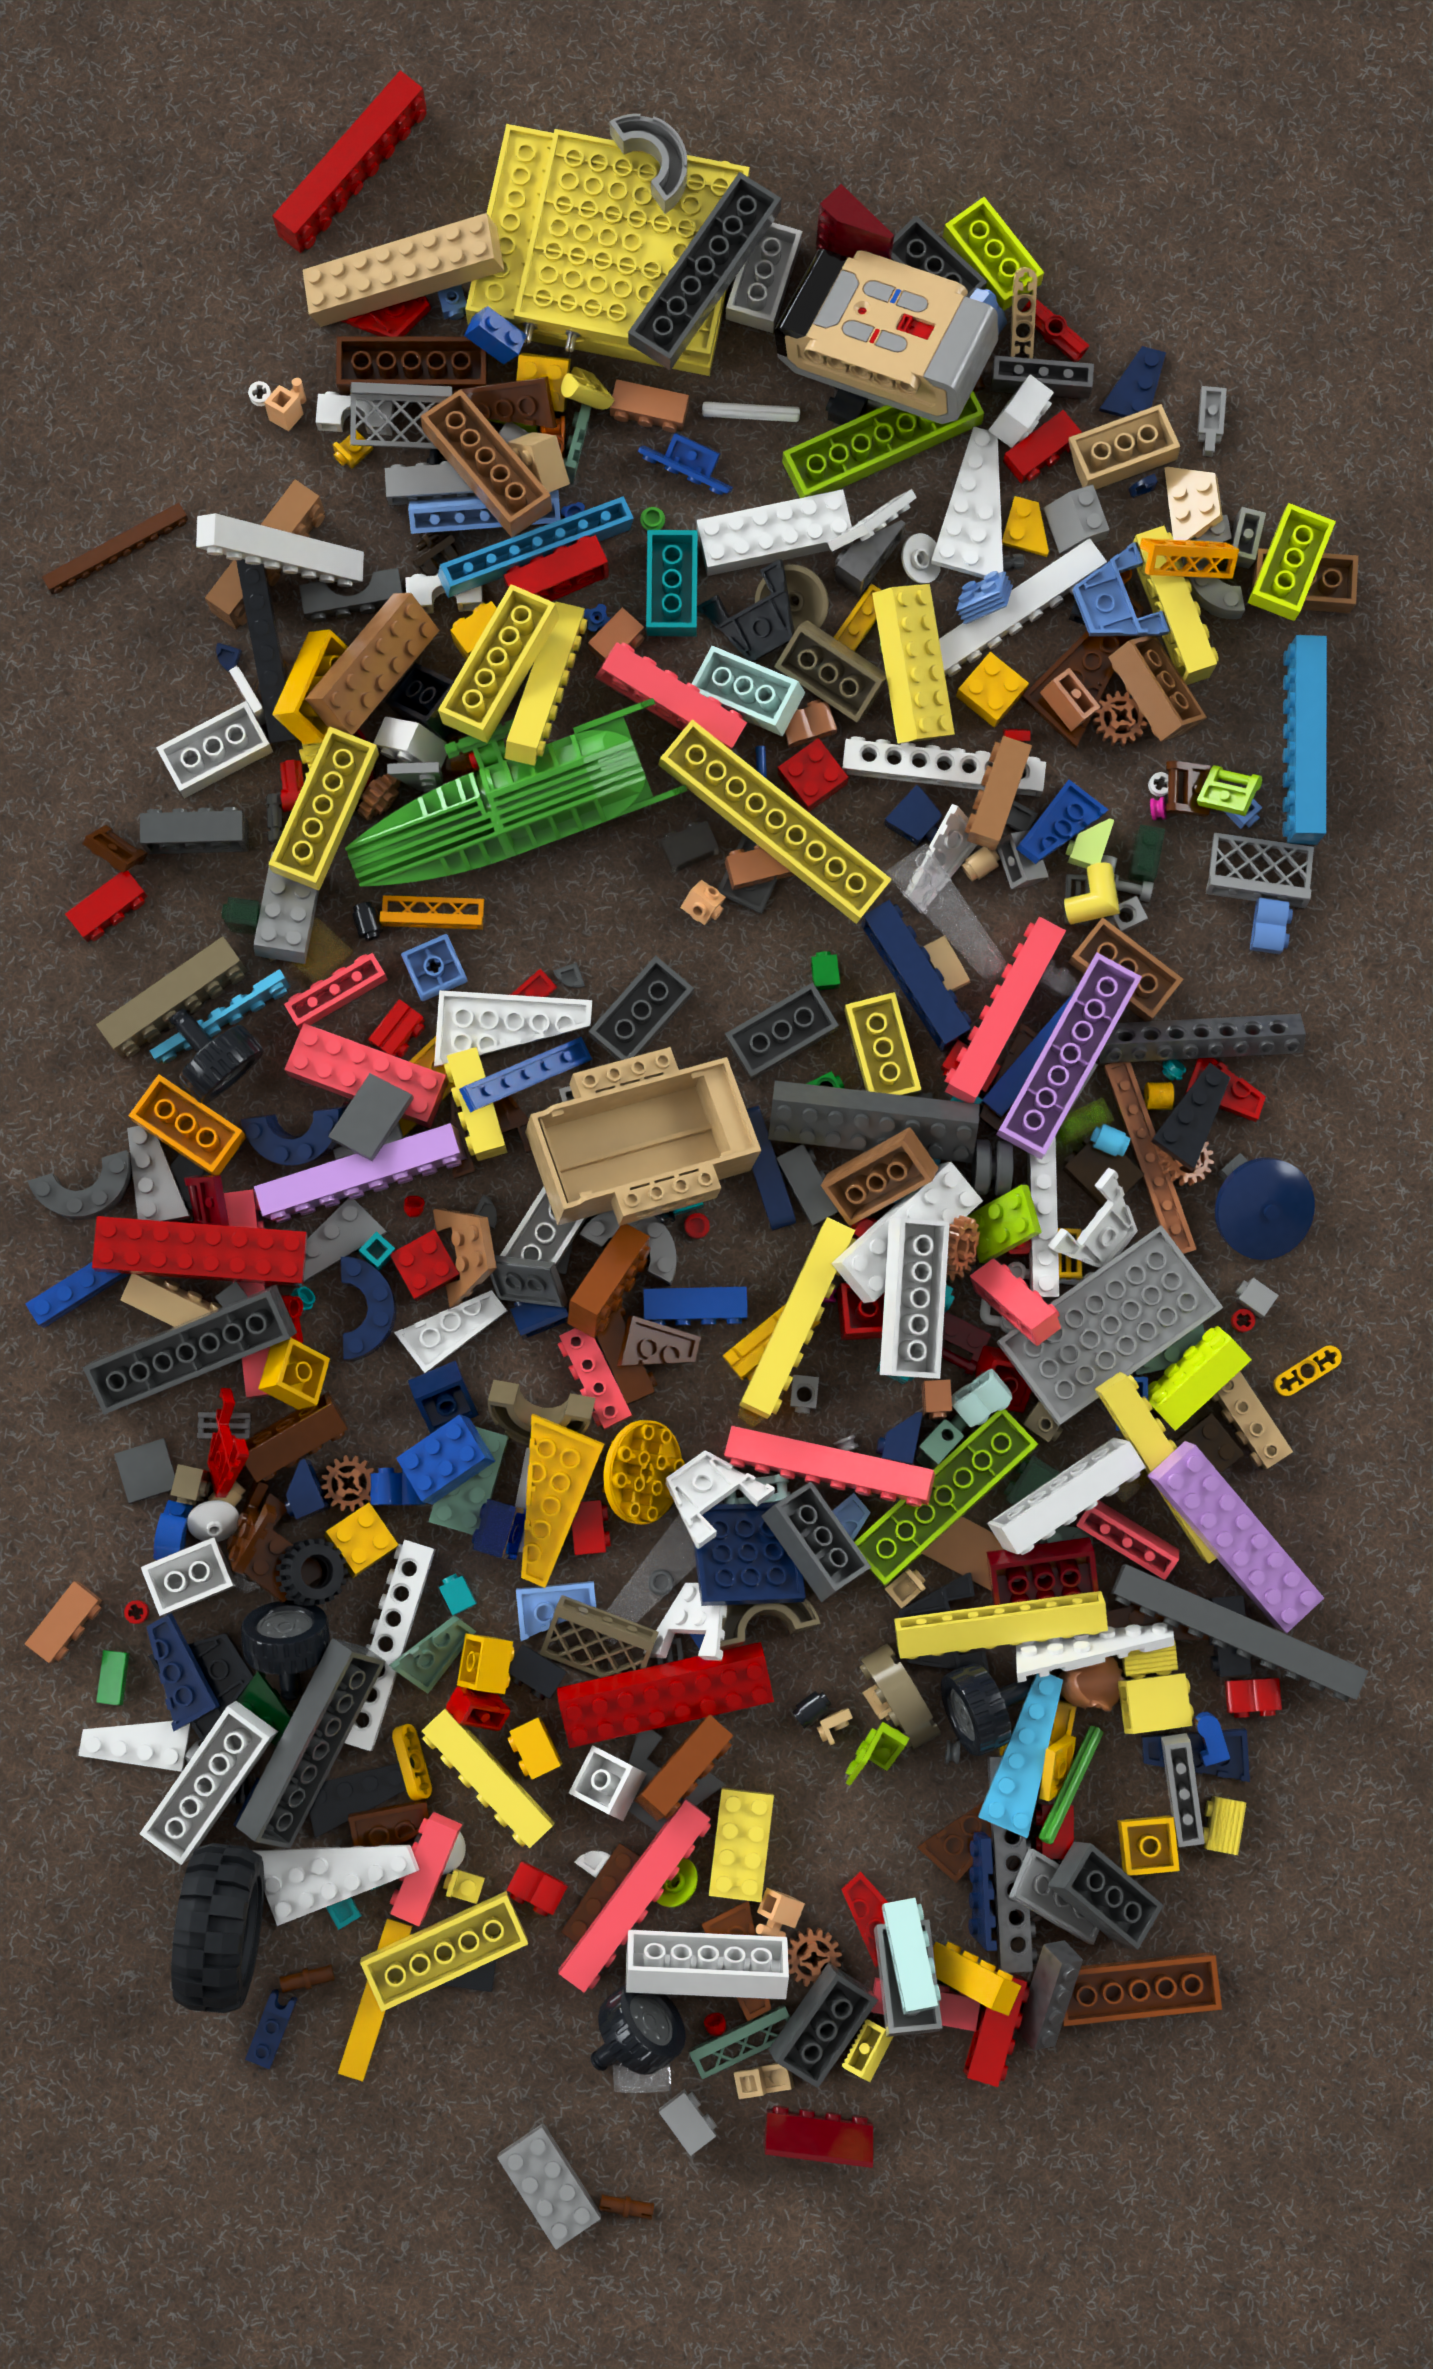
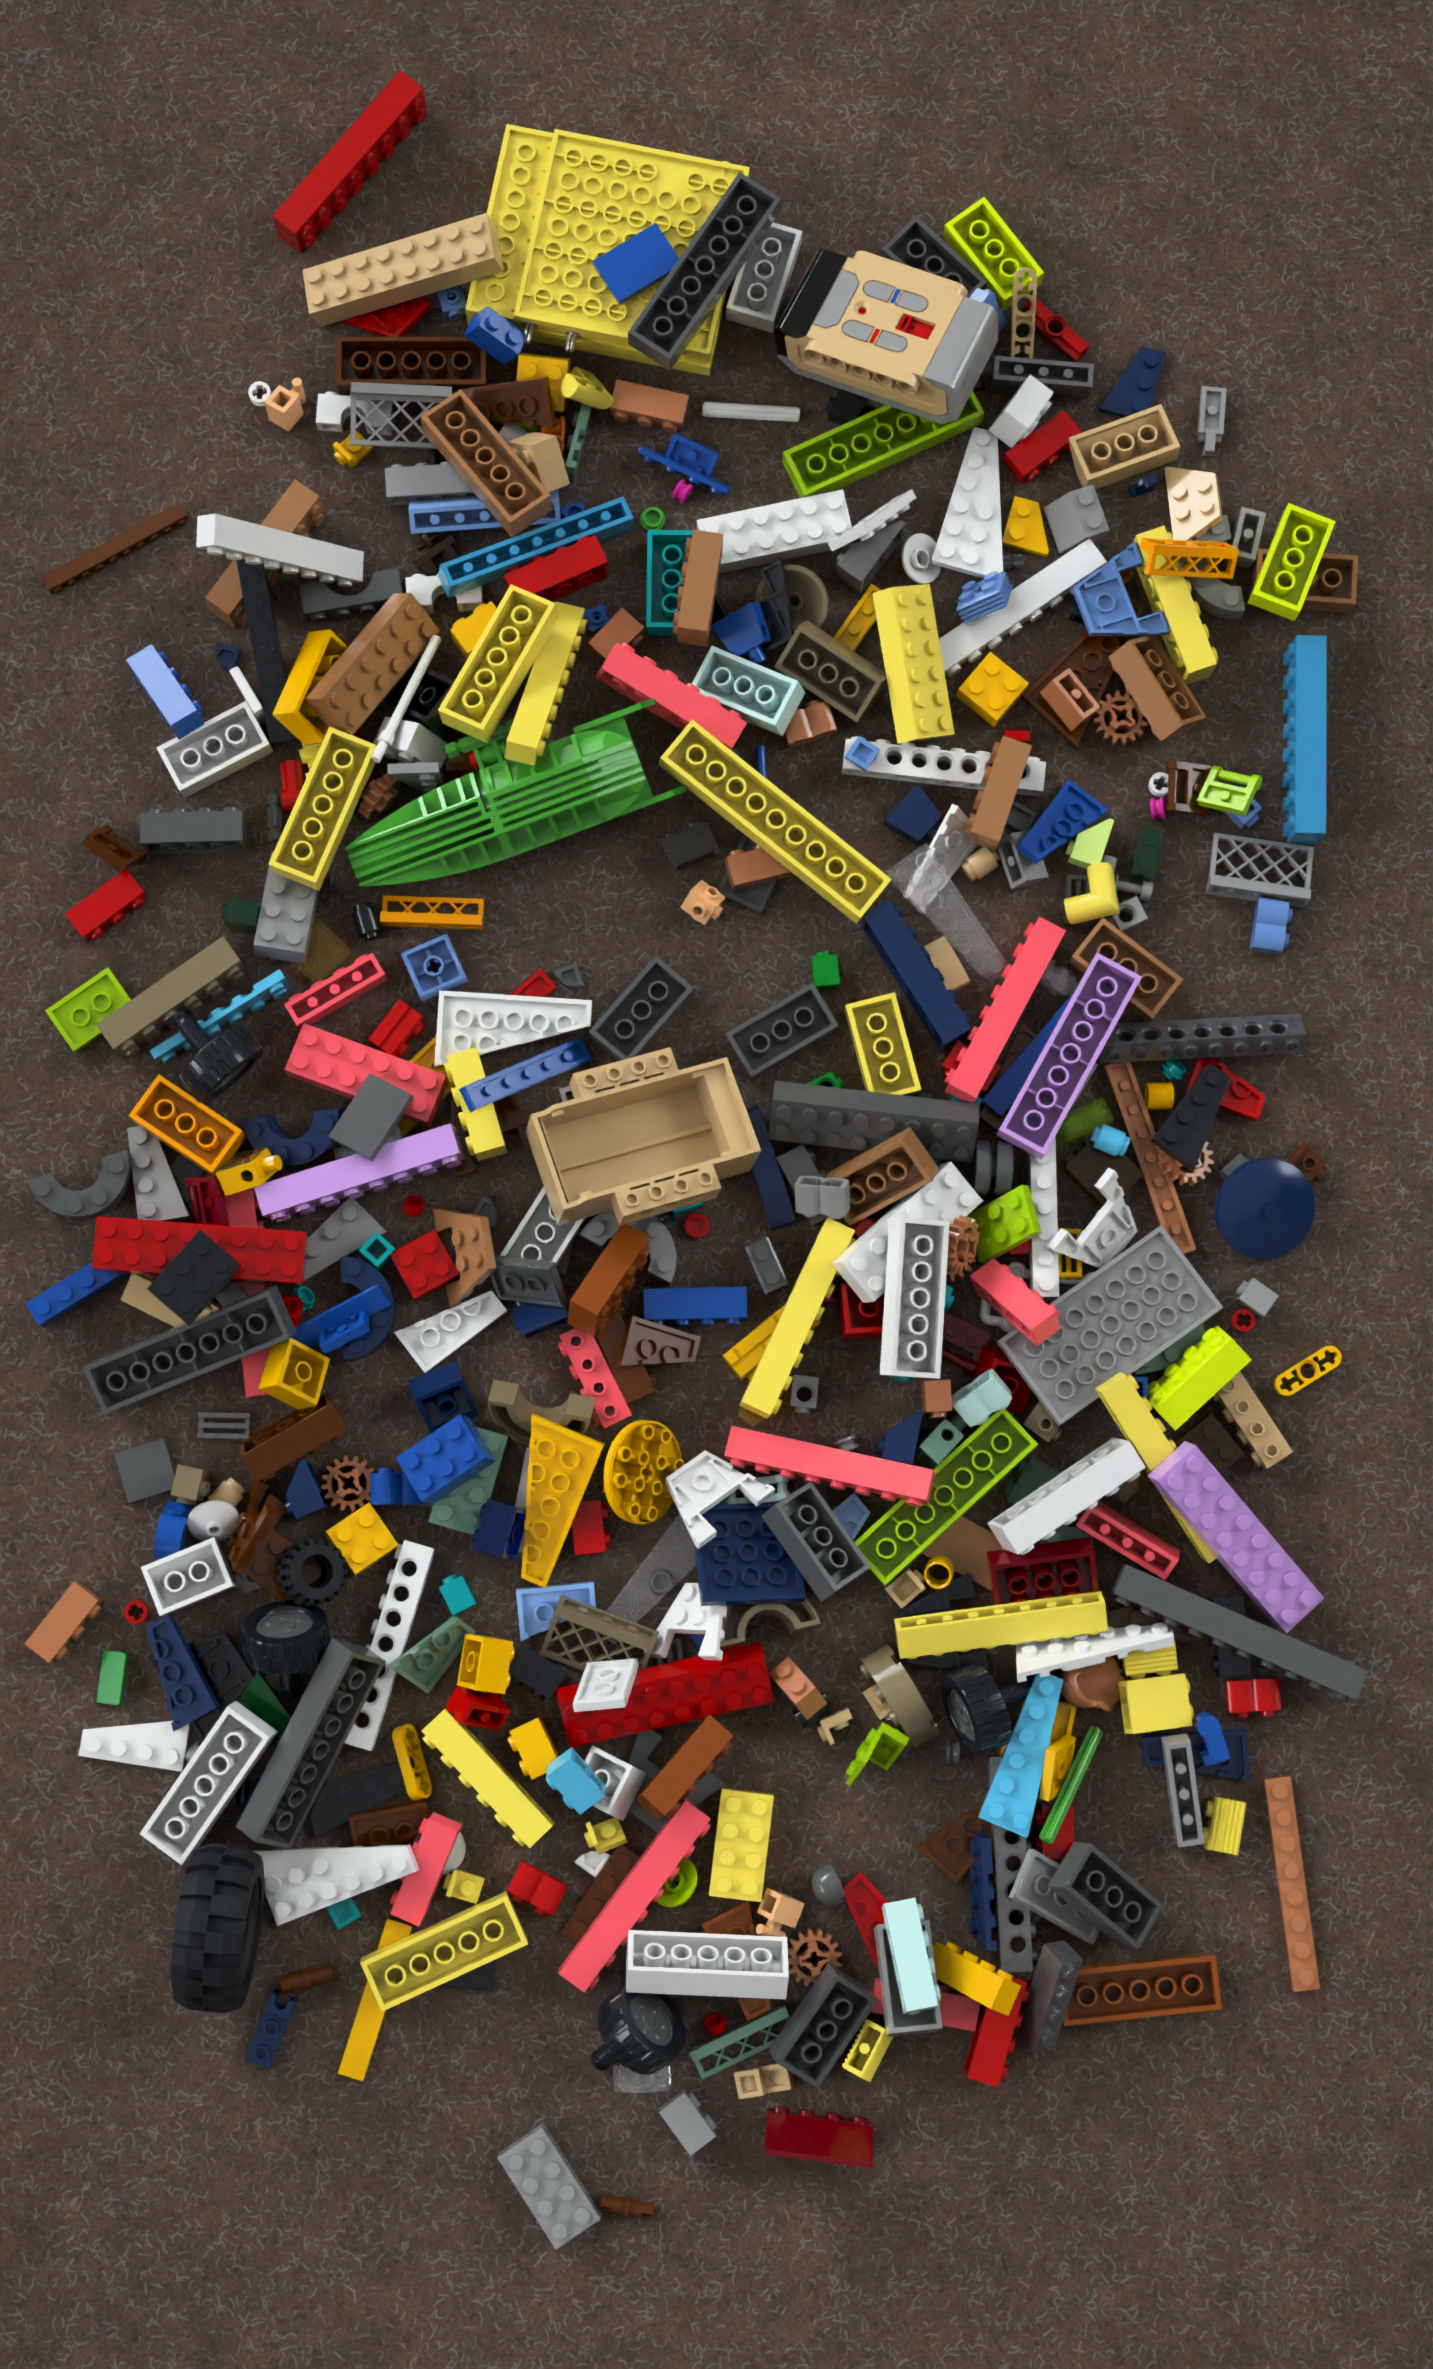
(85, 1007): none -> lime plate
(165, 691): none -> brick
(194, 1277): none -> black brick
(226, 1452): red wing -> none
(256, 1166): none -> yellow torso
(342, 1322): none -> blue bracket
(387, 736): none -> white bar
(575, 1781): none -> medium azure brick
(605, 1835): none -> light yellow bracket
(606, 1685): none -> white tile
(636, 263): none -> blue tile
(661, 141): light grey brick -> none
(682, 491): none -> dark pink bush
(699, 589): none -> medium nougat brick
(744, 632): none -> blue torso
(766, 1266): none -> dark grey brick
(797, 1688): none -> nougat brick
(812, 775): red brick -> none
(822, 1196): none -> light grey brick
(827, 1886): none -> dark grey hair
(850, 227): dark red slope -> none
(862, 753): none -> medium blue plate
(940, 1560): none -> yellow piece
(1148, 1845): yellow brick -> none
(1291, 1884): none -> nougat plate
(1298, 1160): none -> reddish brown brick

